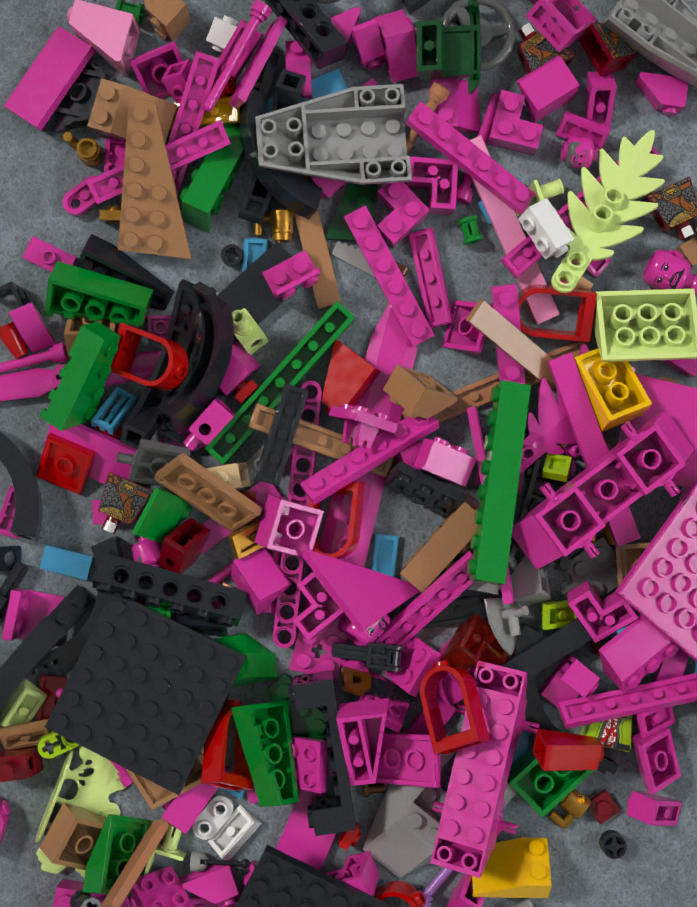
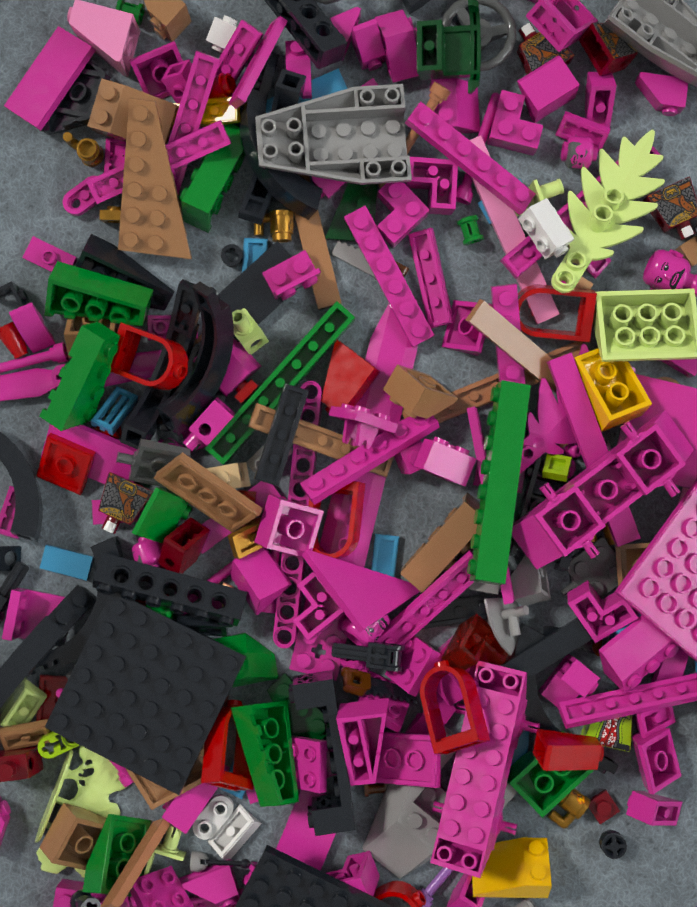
(259, 13): dark pink piece -> none
(349, 837): red plate -> none
(423, 489): black plate -> none
(556, 614): lime slope -> none

